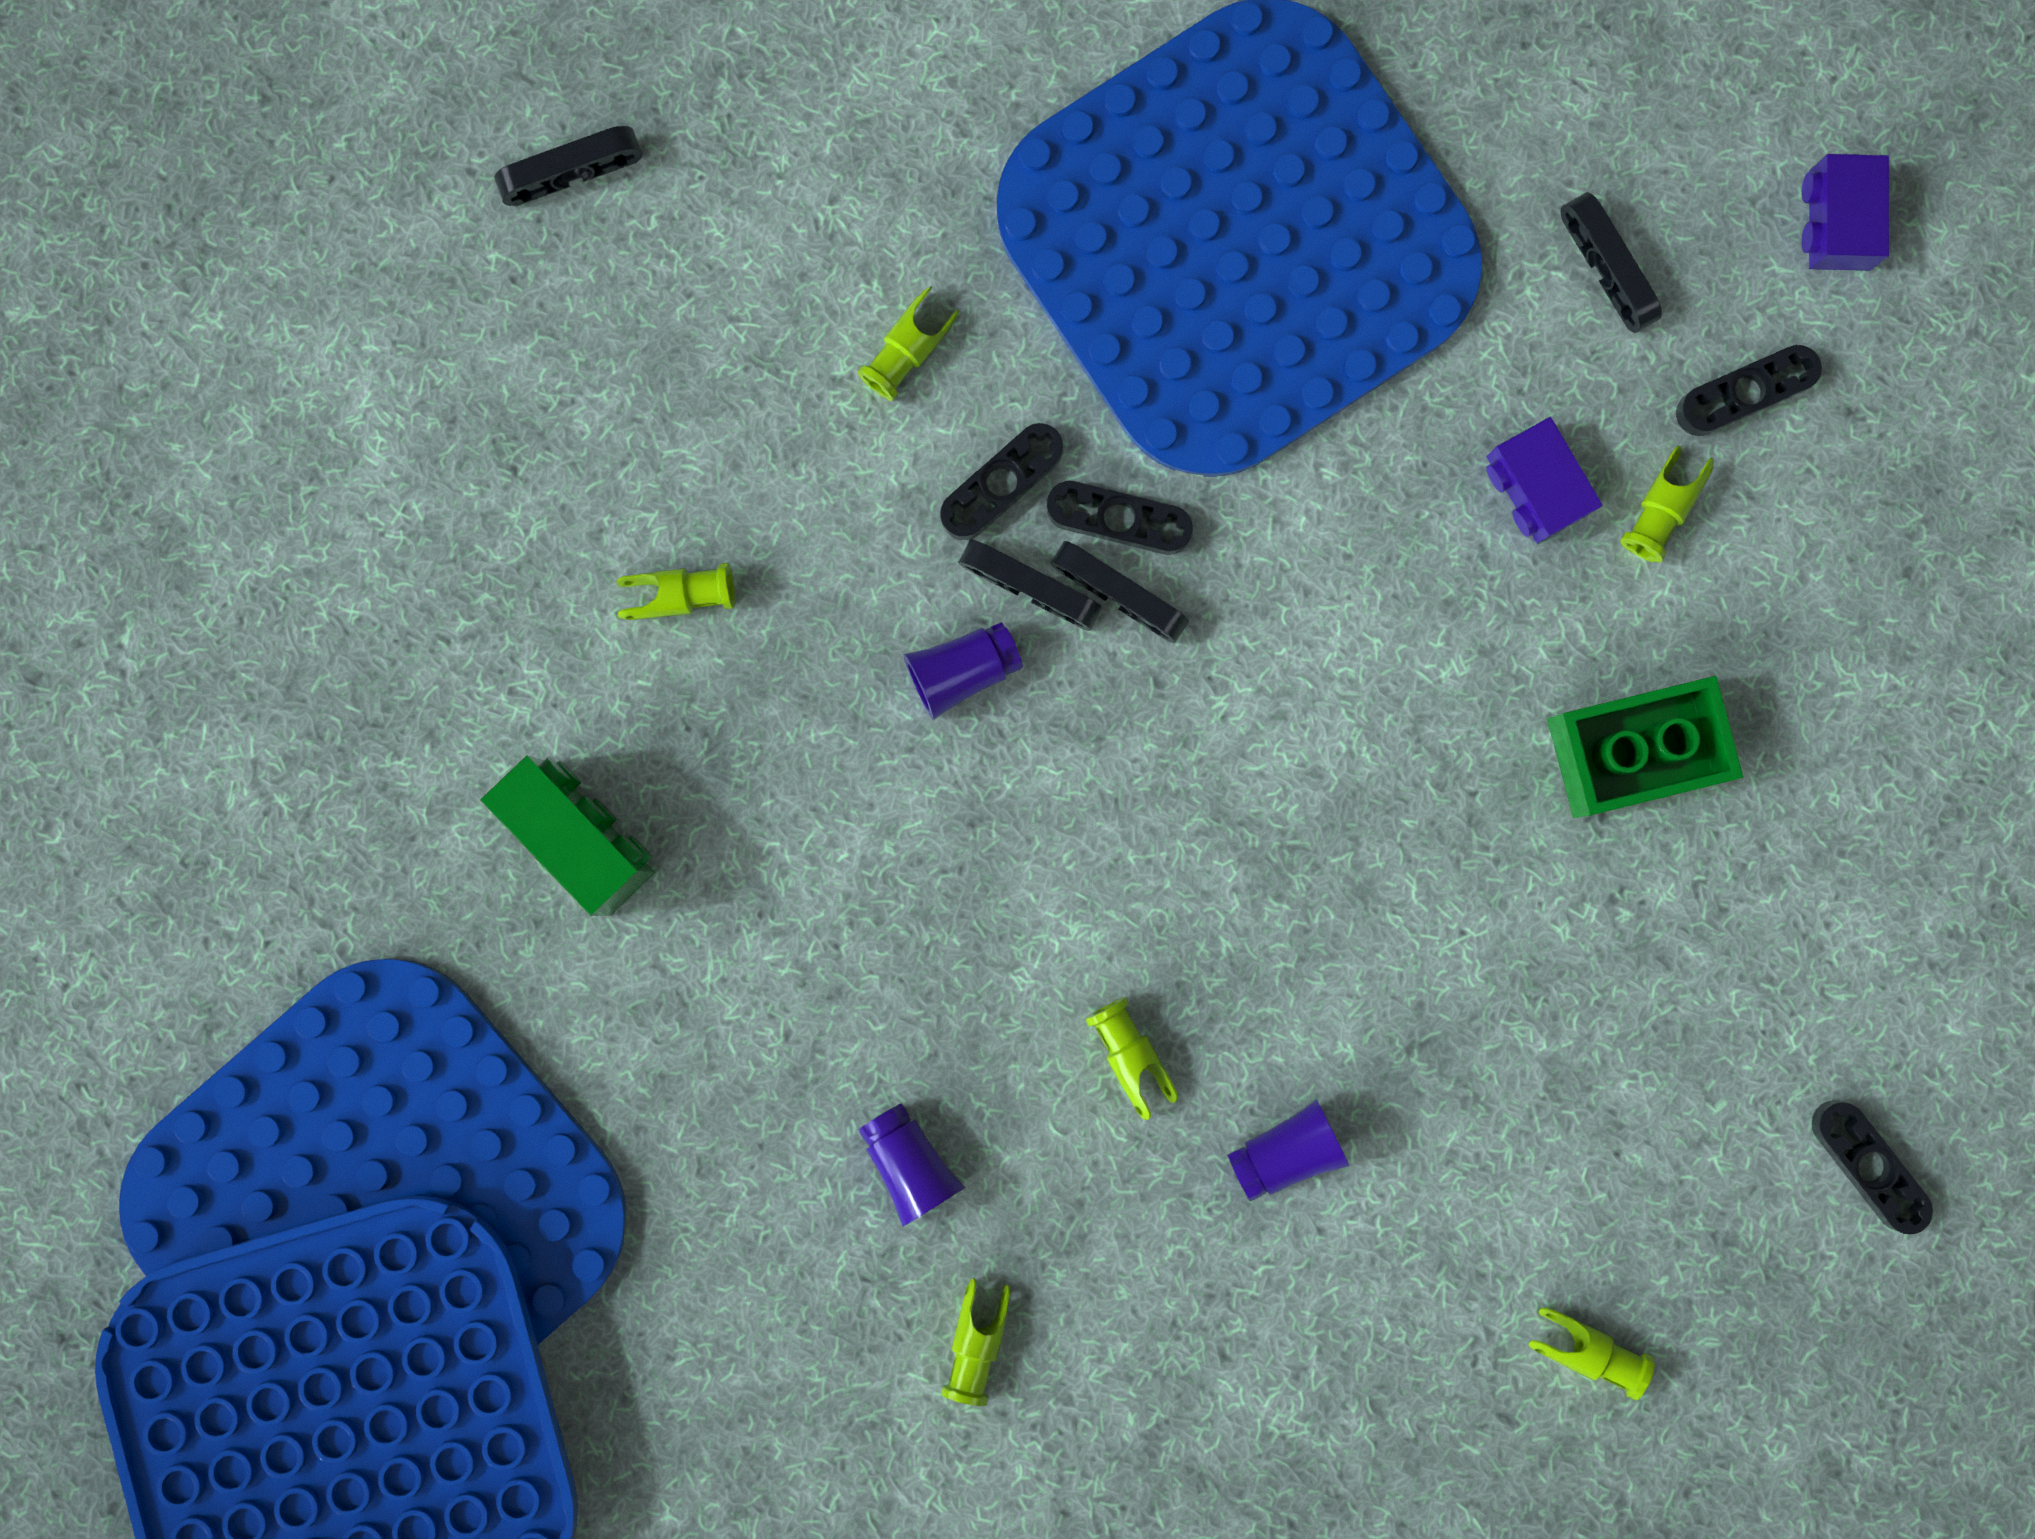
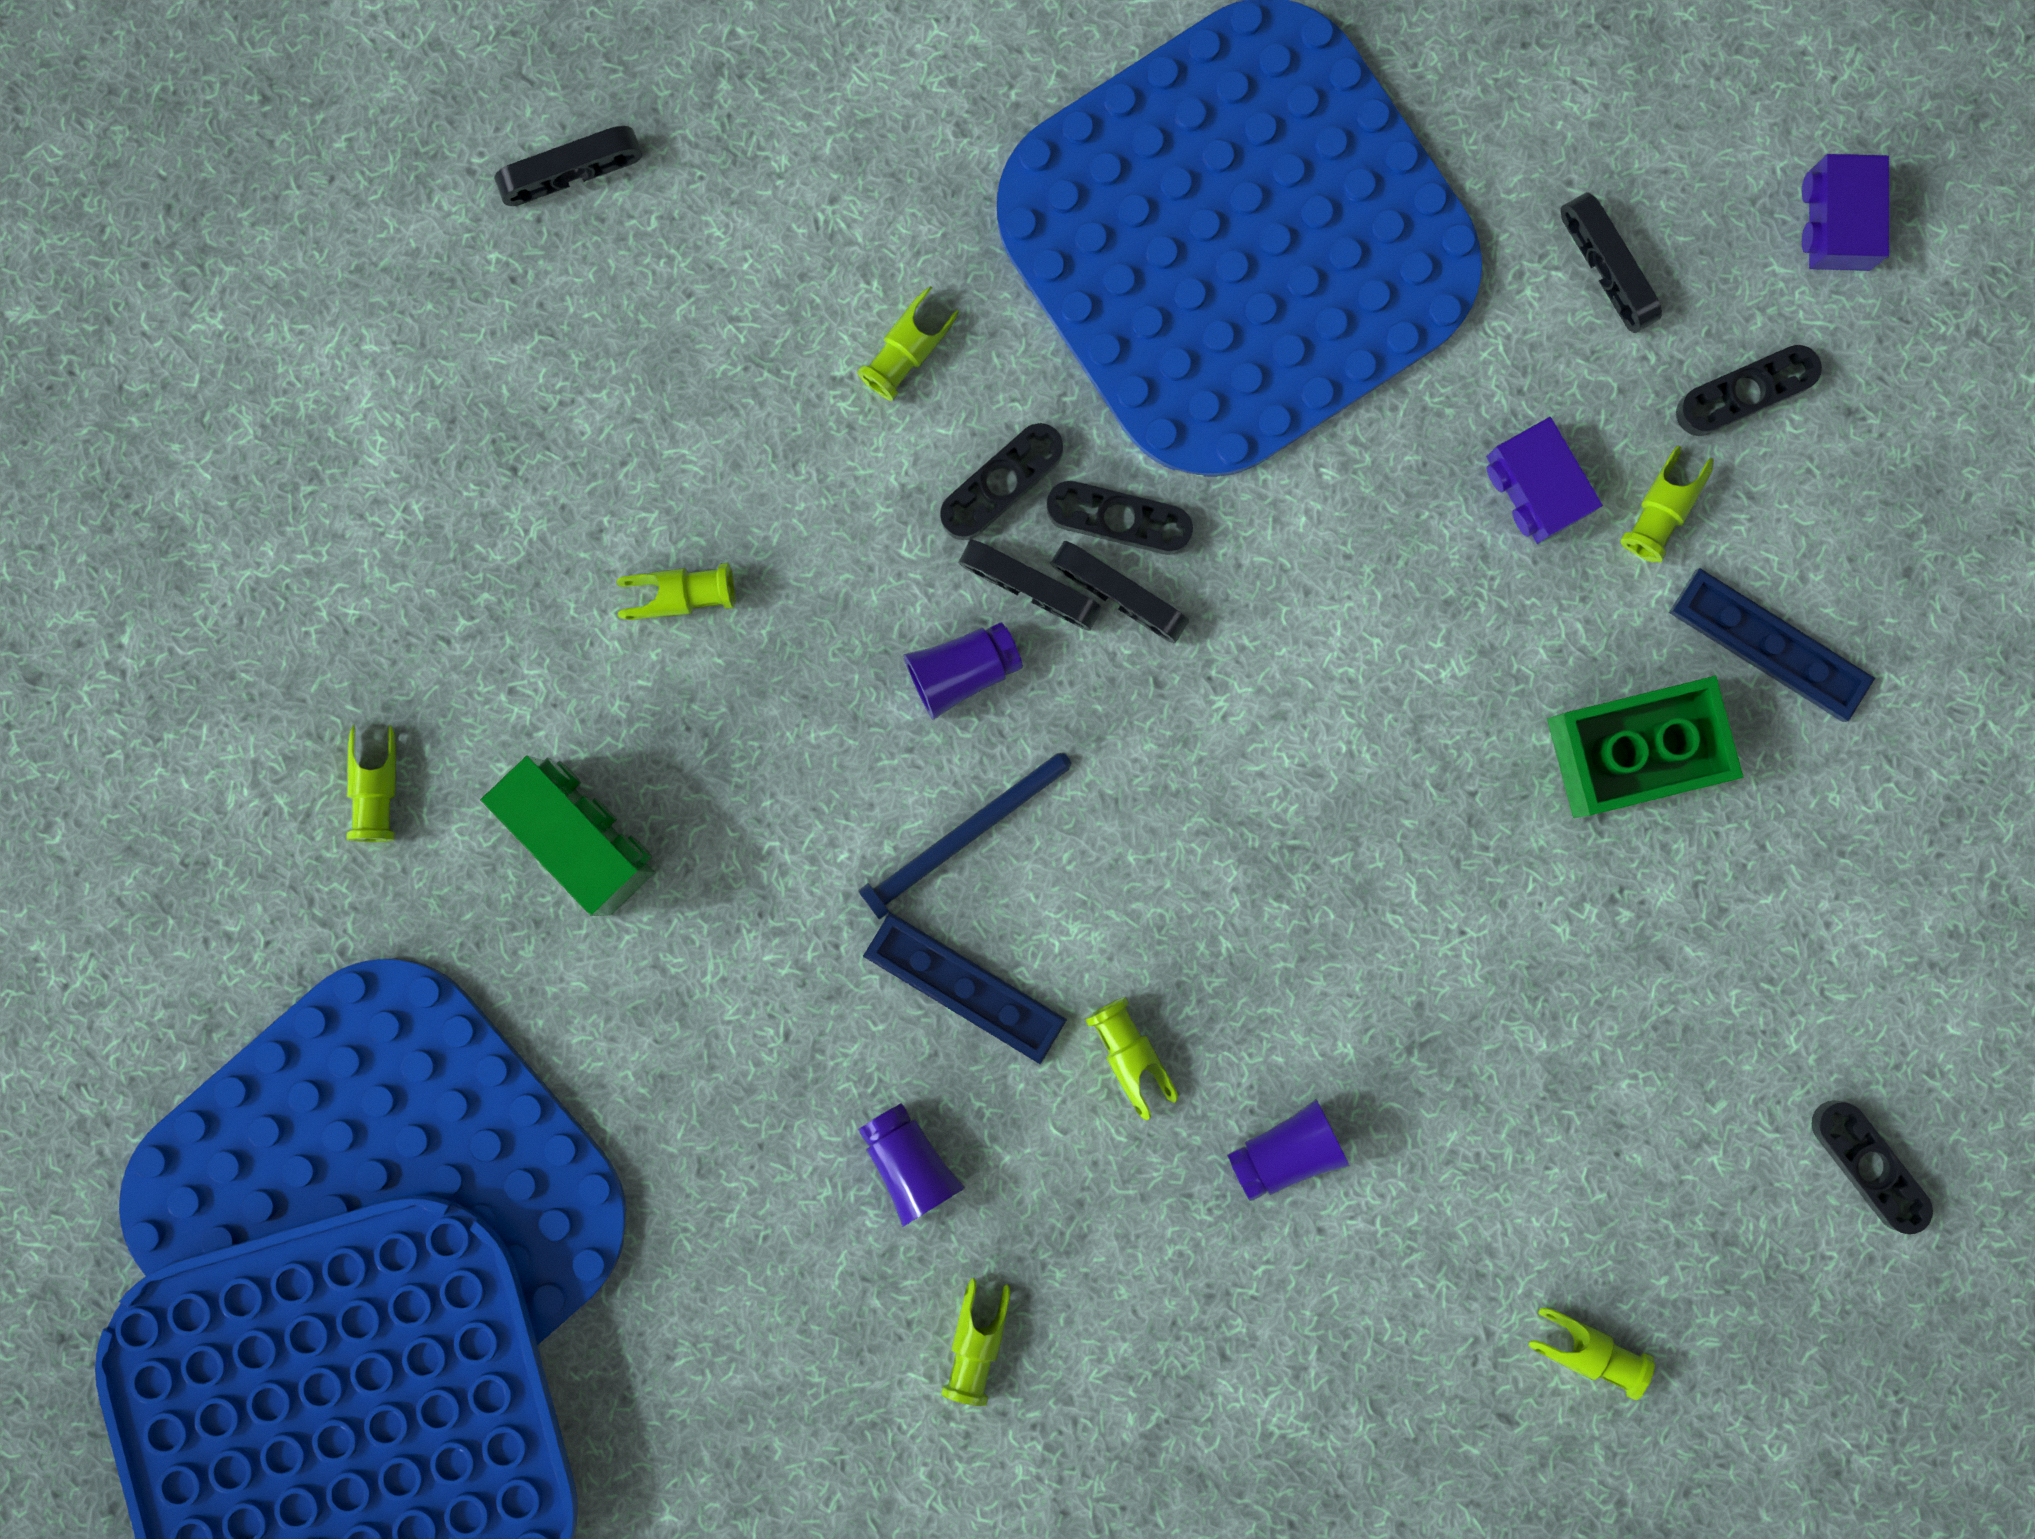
(371, 794): none -> lime piece
(963, 834): none -> dark blue bar
(965, 987): none -> dark blue tile
(1772, 645): none -> dark blue tile

